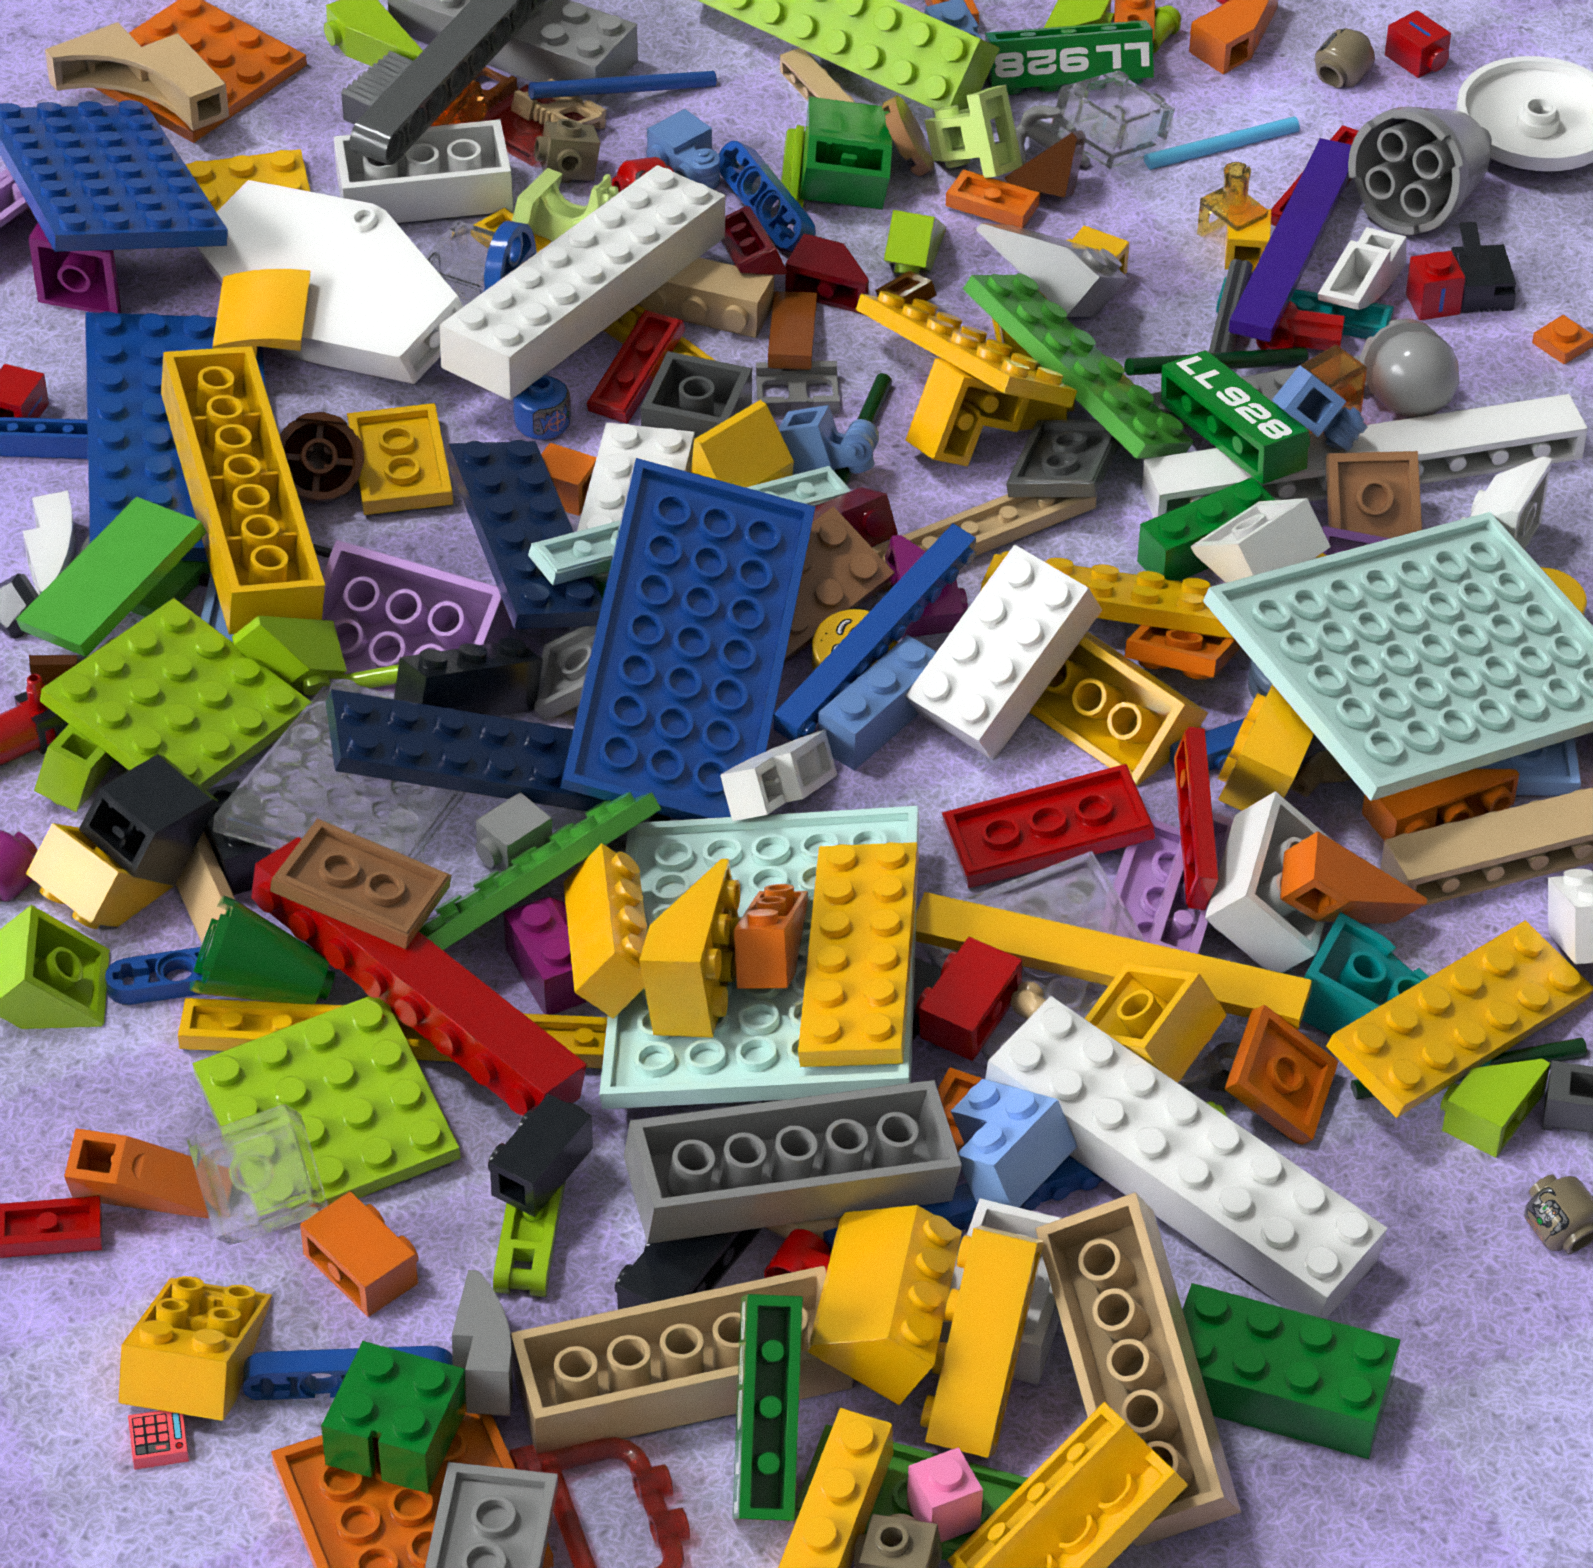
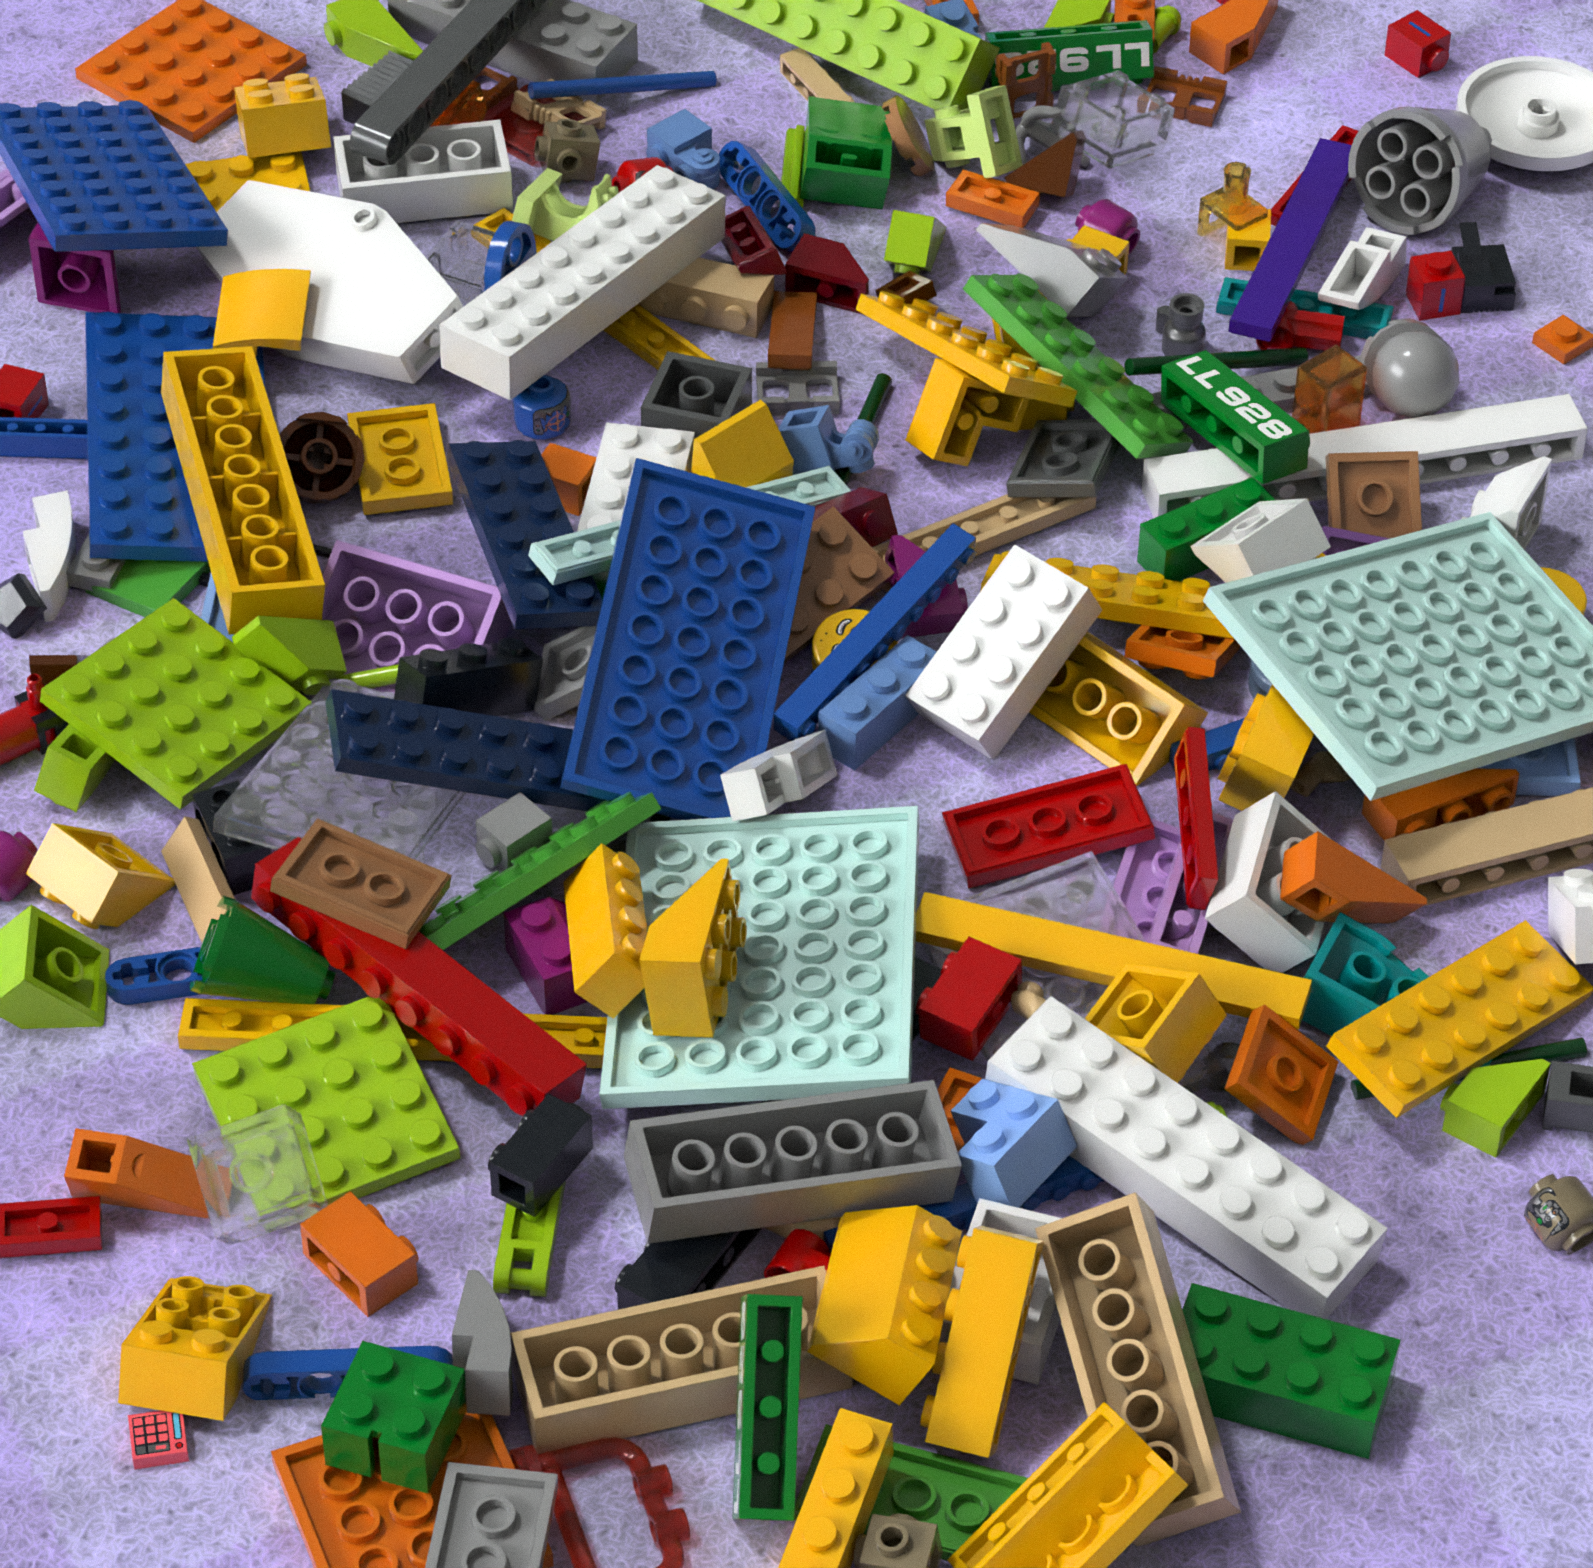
(111, 576): bright green tile -> none
(150, 819): black slope -> none
(159, 71): tan arch -> none
(282, 115): none -> yellow brick
(635, 366): red tile -> none
(770, 938): orange slope -> none
(859, 955): yellow plate -> none
(945, 1494): bright pink brick -> none
(1039, 83): none -> dark orange piece
(1110, 219): none -> magenta head
(1182, 325): none -> flat silver piece
(1187, 90): none -> dark orange piece
(1222, 143): medium azure bar -> none
(1236, 282): dark grey axle -> none
(1320, 409): medium blue brick -> none
(1344, 58): dark tan head -> none

